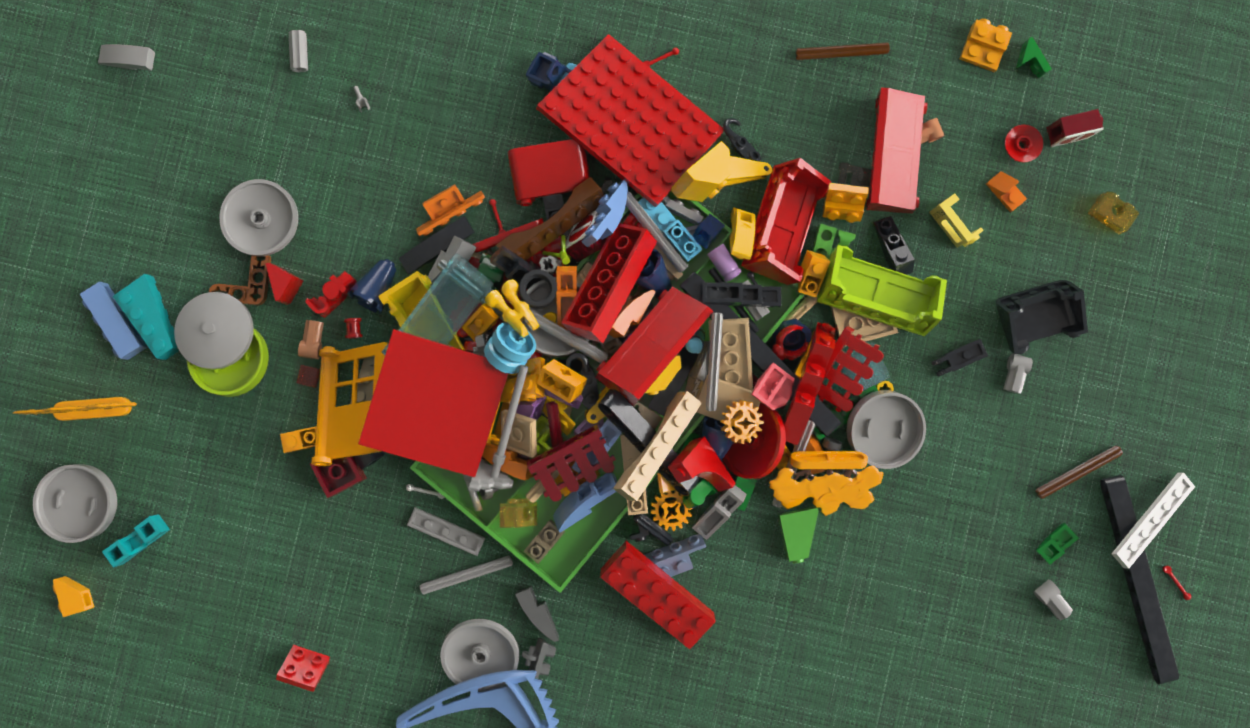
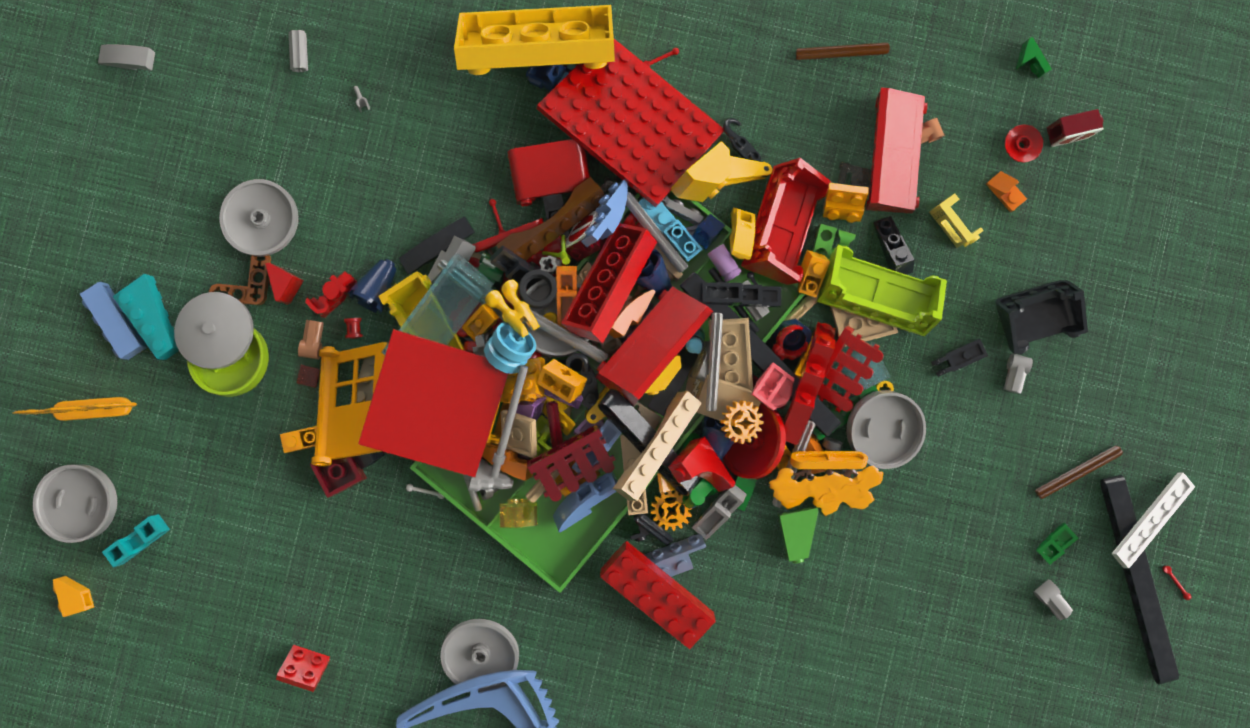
(445, 206): orange bracket -> none
(446, 531): light grey tile -> none
(466, 574): light grey axle -> none
(534, 38): none -> yellow piece
(536, 656): dark grey hips -> none
(537, 613): dark grey slope -> none
(543, 542): dark tan slope -> none
(985, 45): light orange plate -> none
(1103, 212): clear yellow brick -> none

